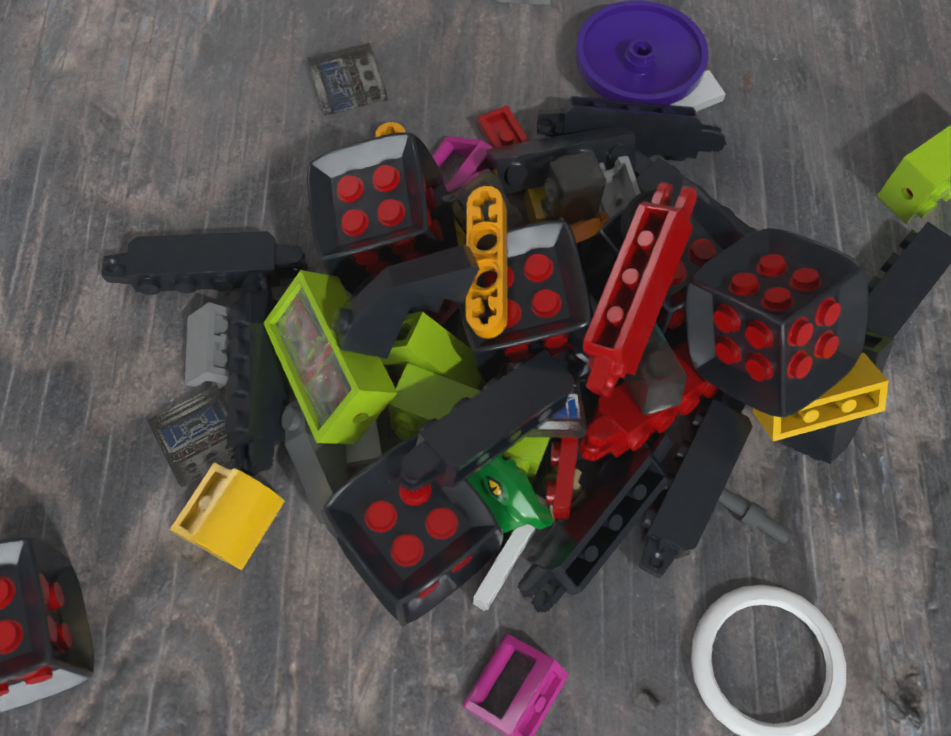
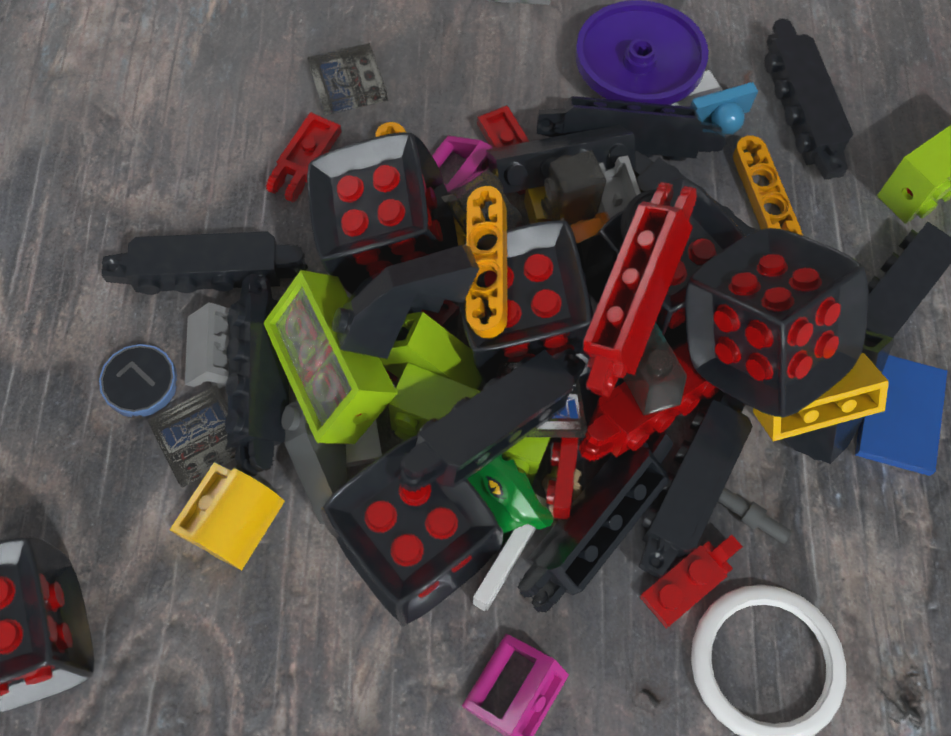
(138, 380): none -> black tile
(311, 140): none -> red hinge
(690, 580): none -> red hinge
(726, 107): none -> dark azure tile
(762, 195): none -> light orange beam
(808, 99): none -> black hinge
(911, 424): none -> blue tile

